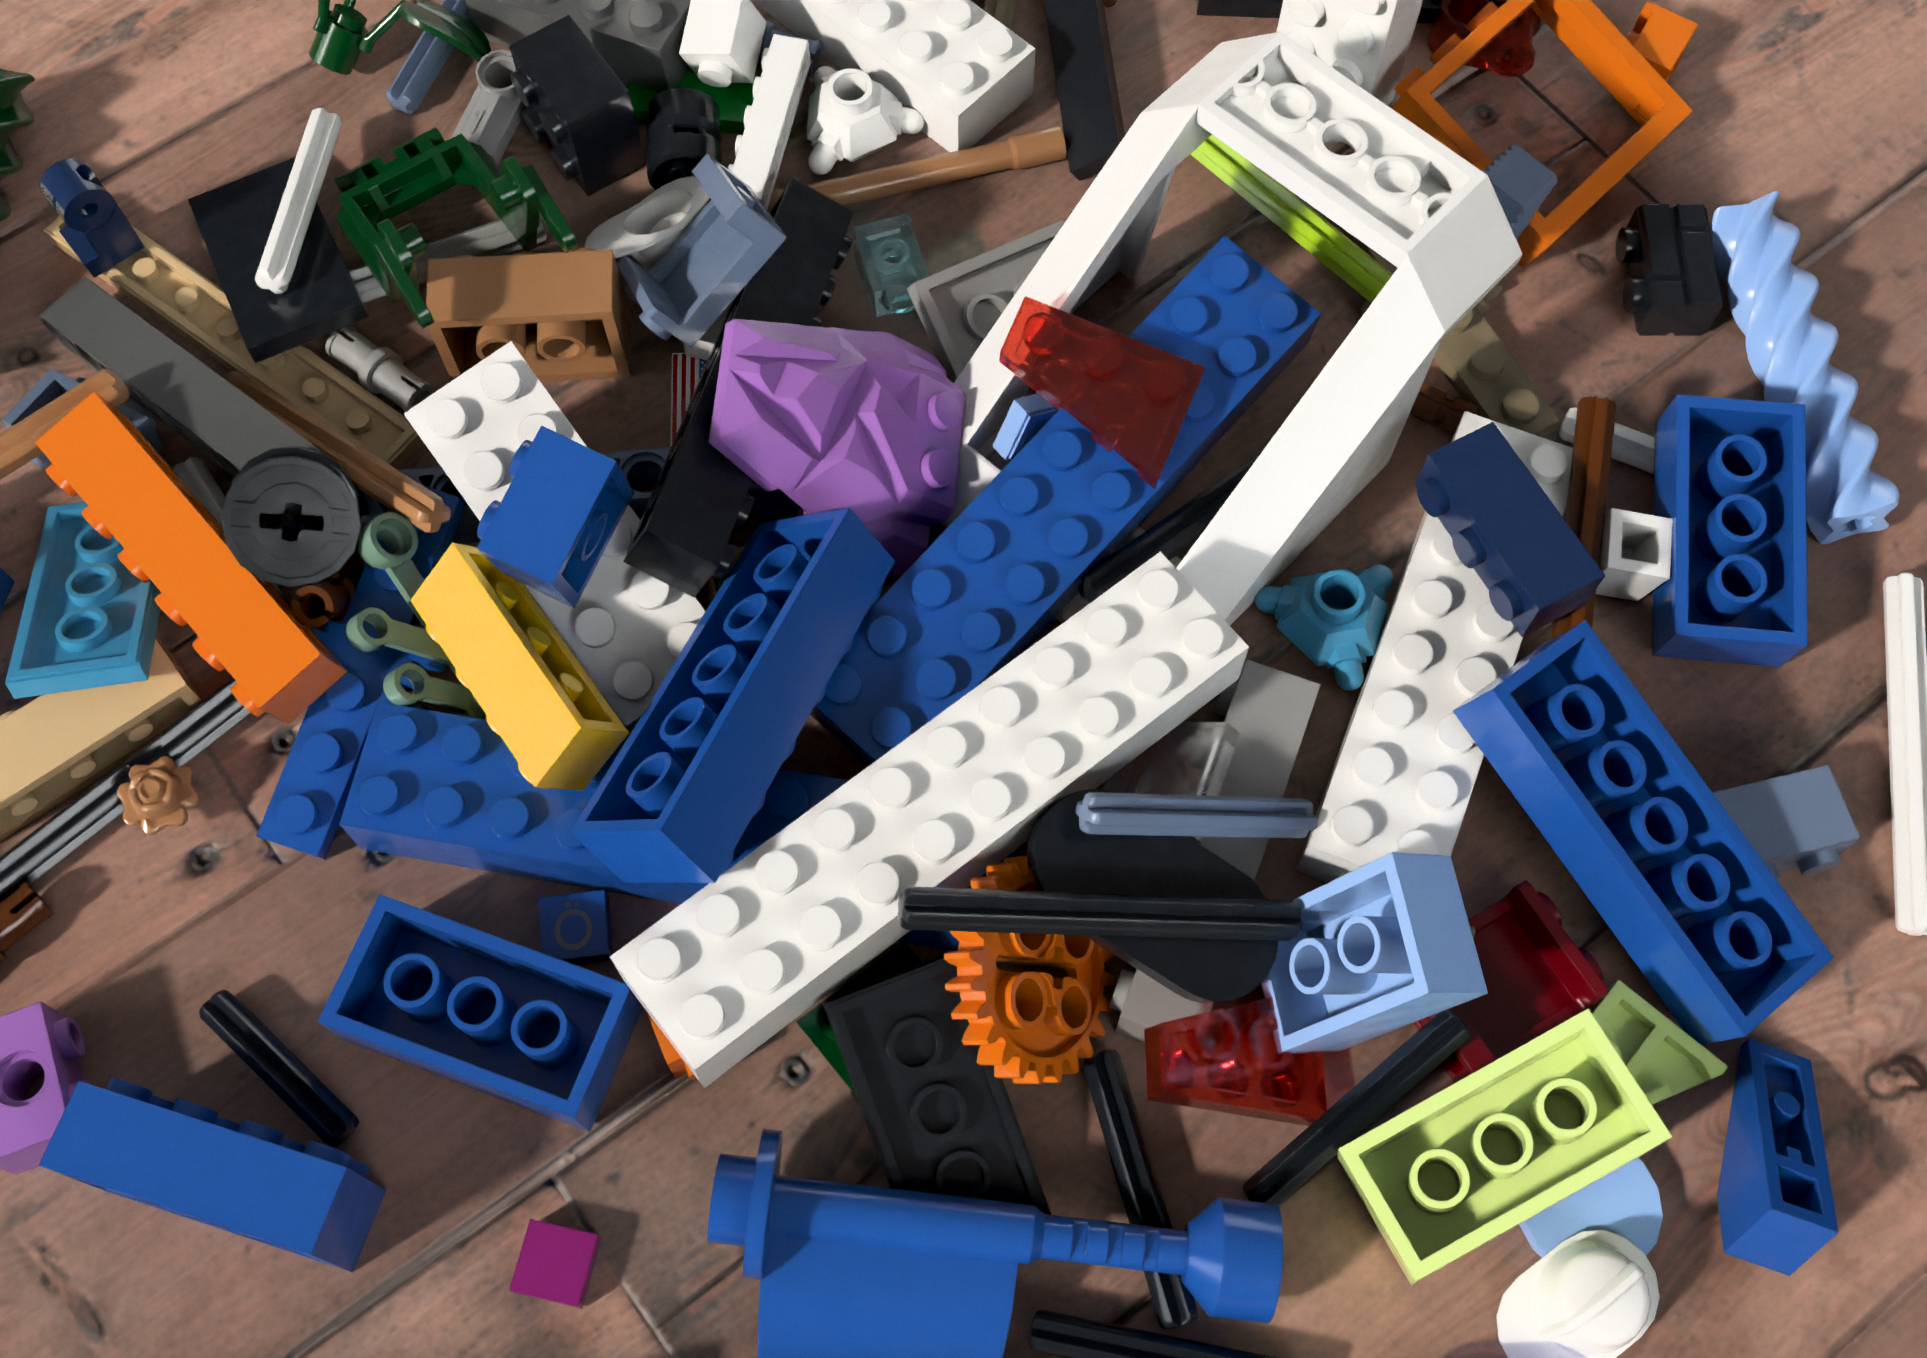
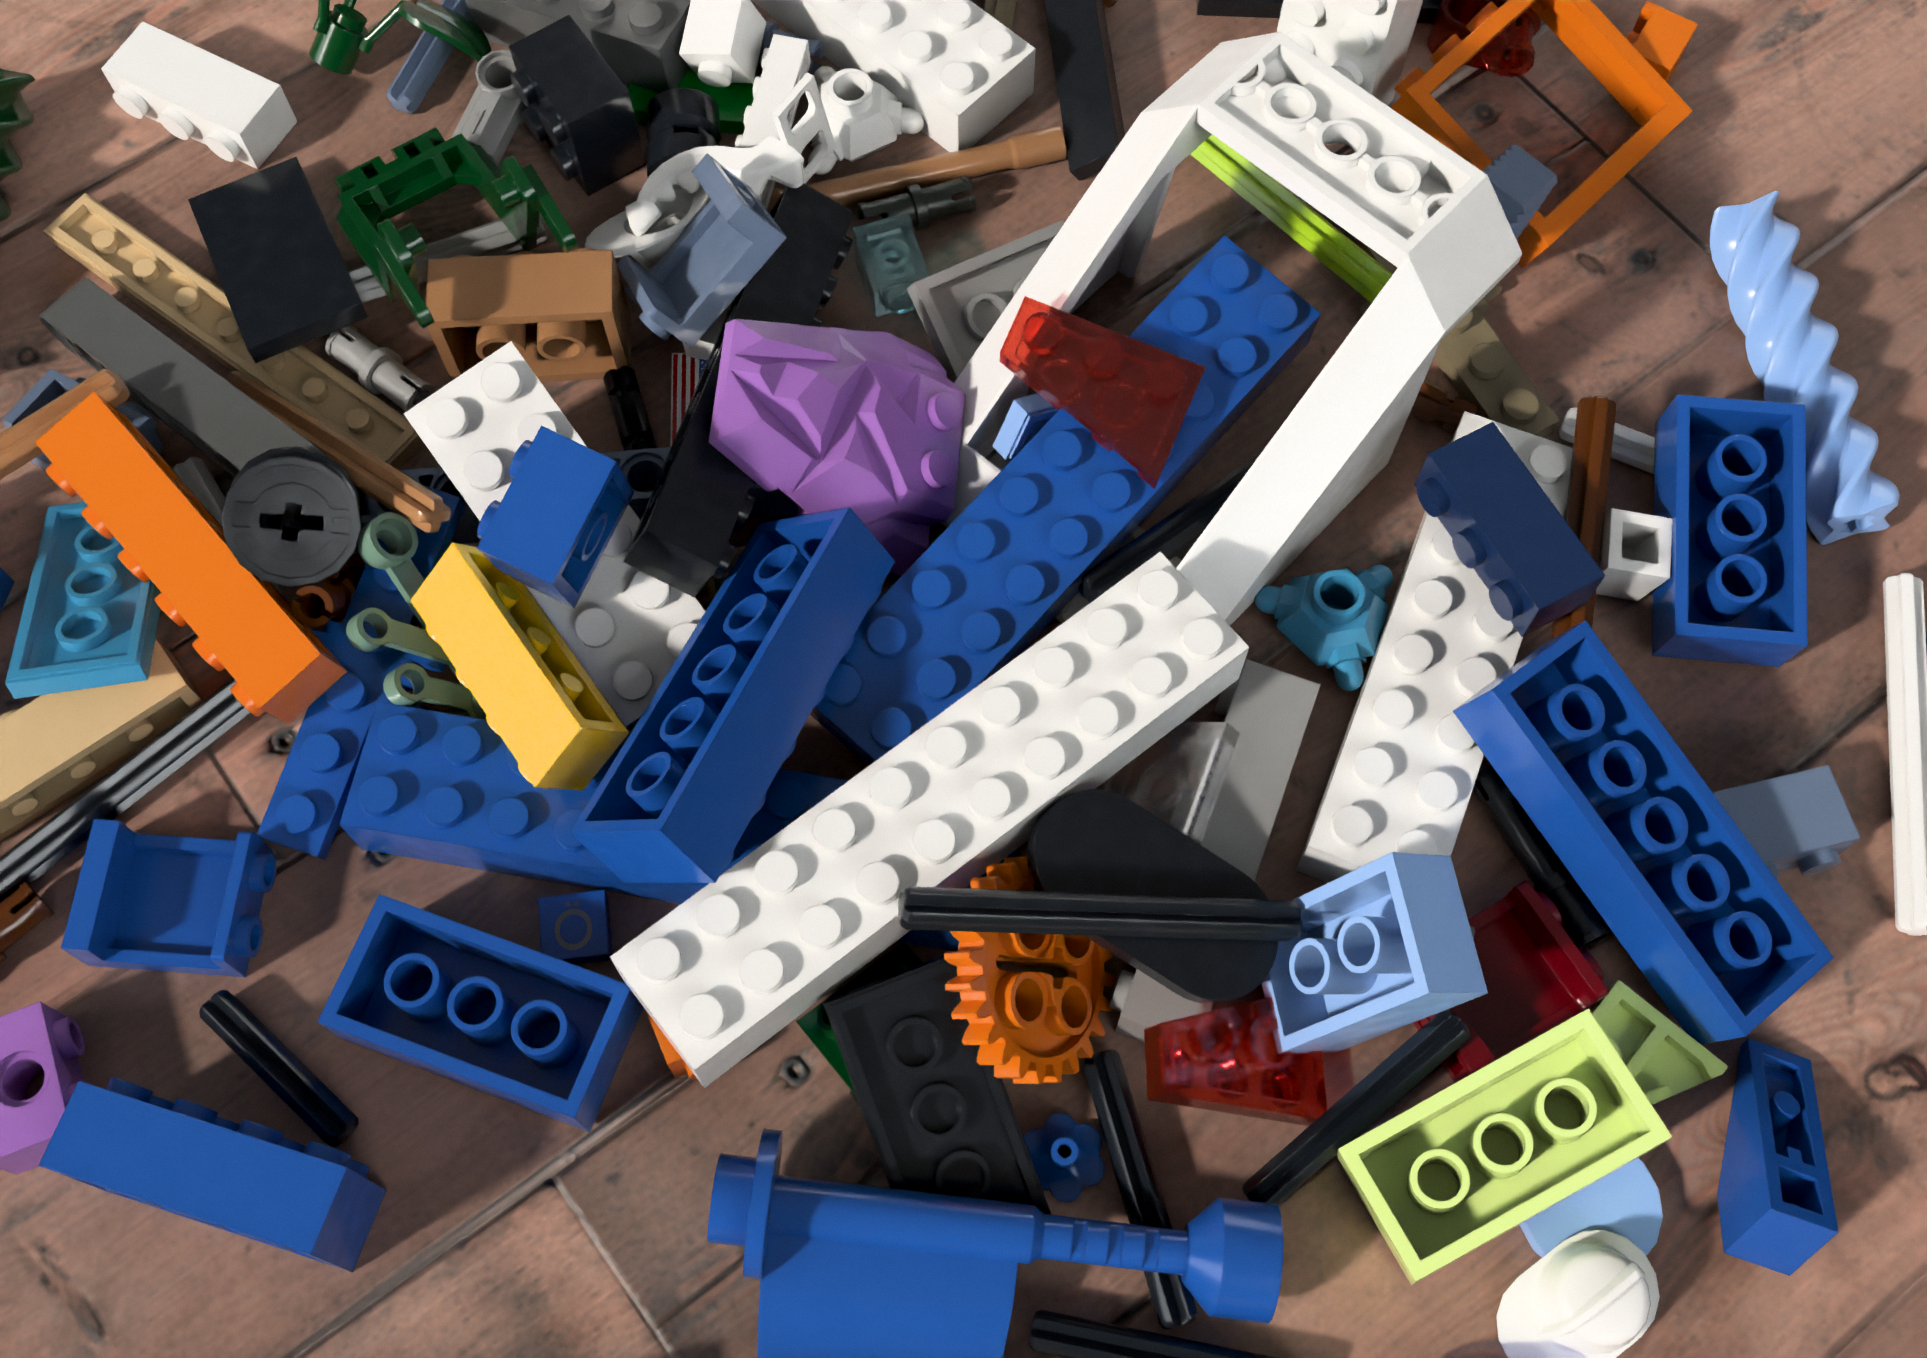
(95, 222): dark blue leg -> none
(158, 795): medium nougat plant -> none
(169, 901): none -> blue panel
(199, 95): none -> white brick
(298, 201): white axle -> none
(555, 1263): magenta tile -> none
(629, 409): none -> black axle
(754, 165): none -> white piece
(922, 204): none -> pearl dark grey pin
(1066, 1175): none -> blue plant
(1194, 815): sand blue axle -> none
(1540, 861): none -> black pin
(1670, 270): black brick -> none

